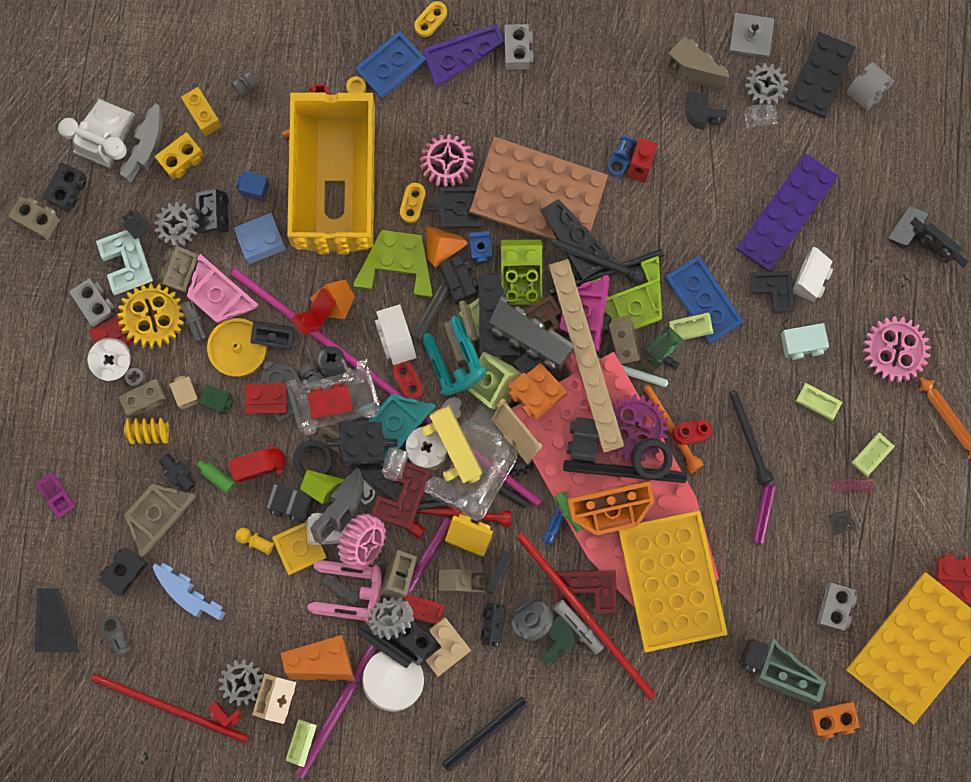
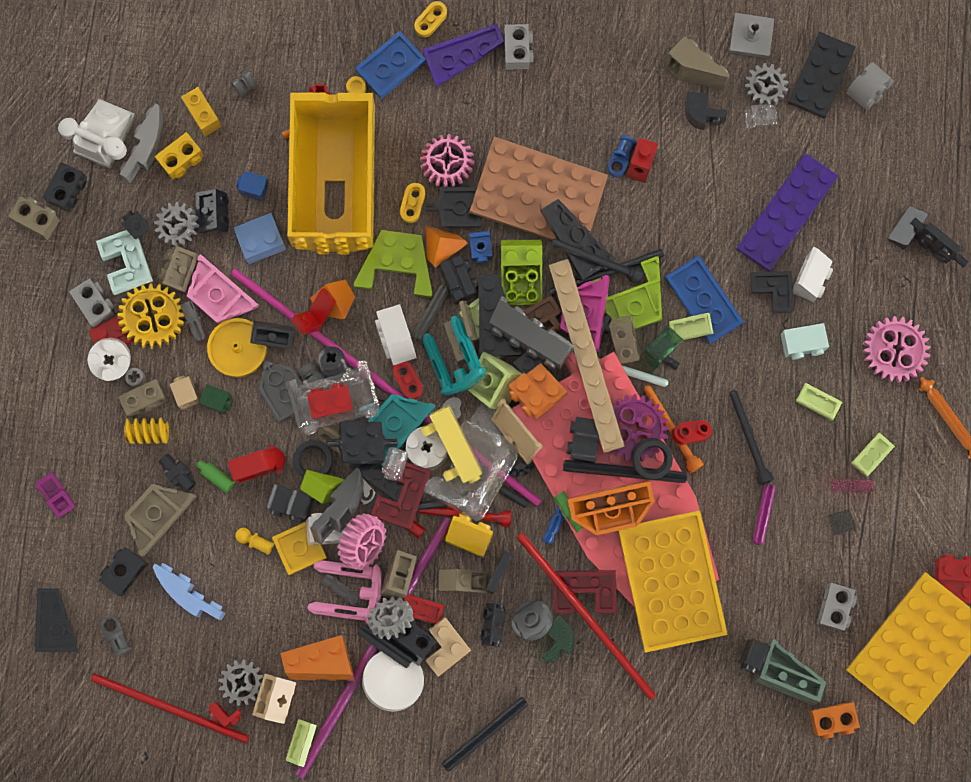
(266, 398): red plate -> none
(585, 634): light grey pin -> none

